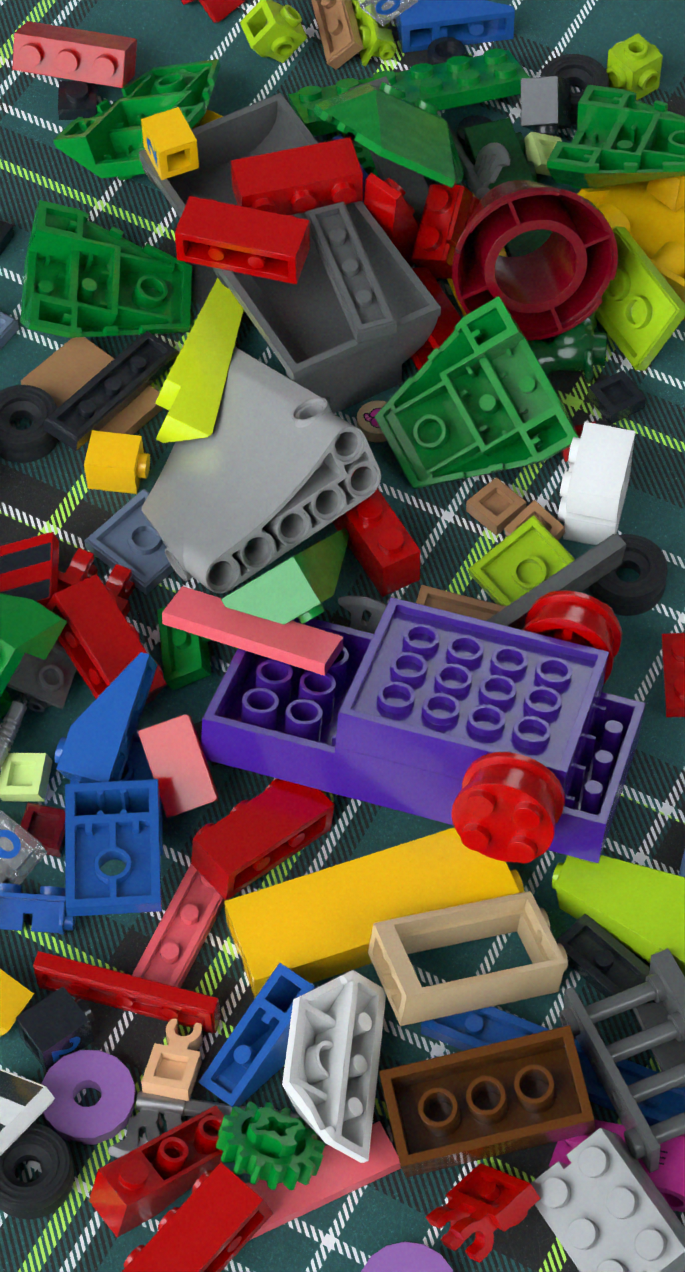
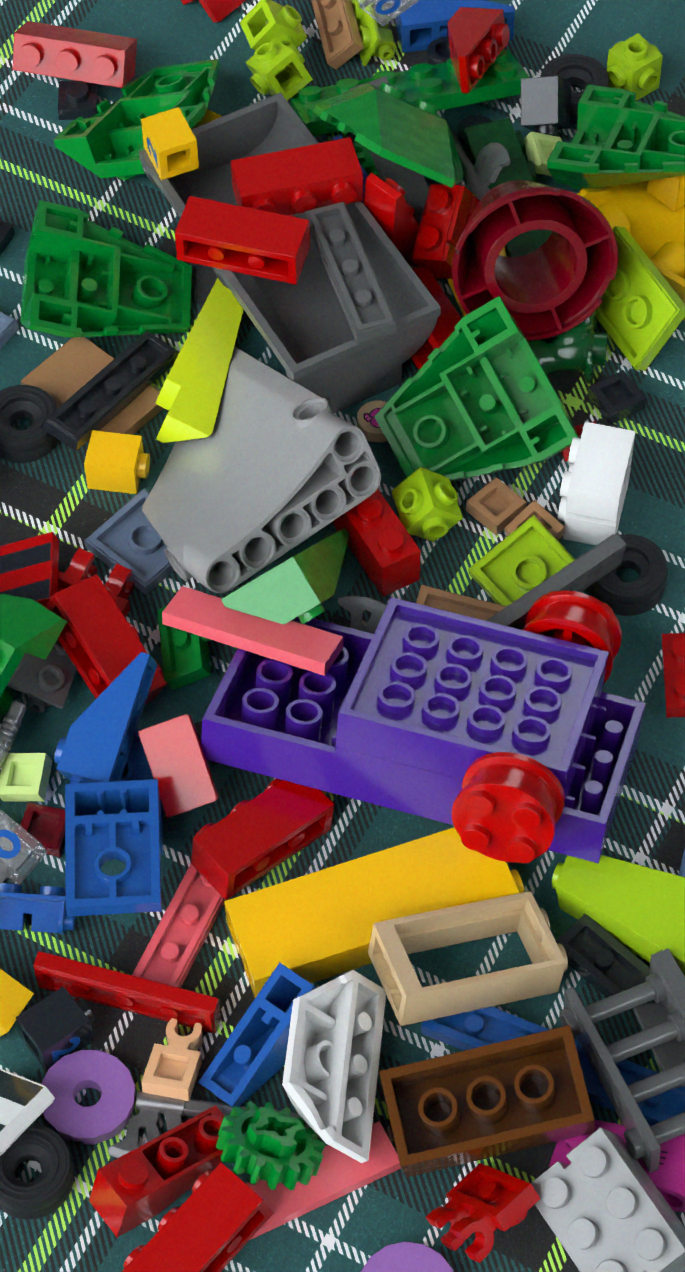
(278, 69): none -> lime brick
(427, 504): none -> lime brick
(475, 42): none -> red slope

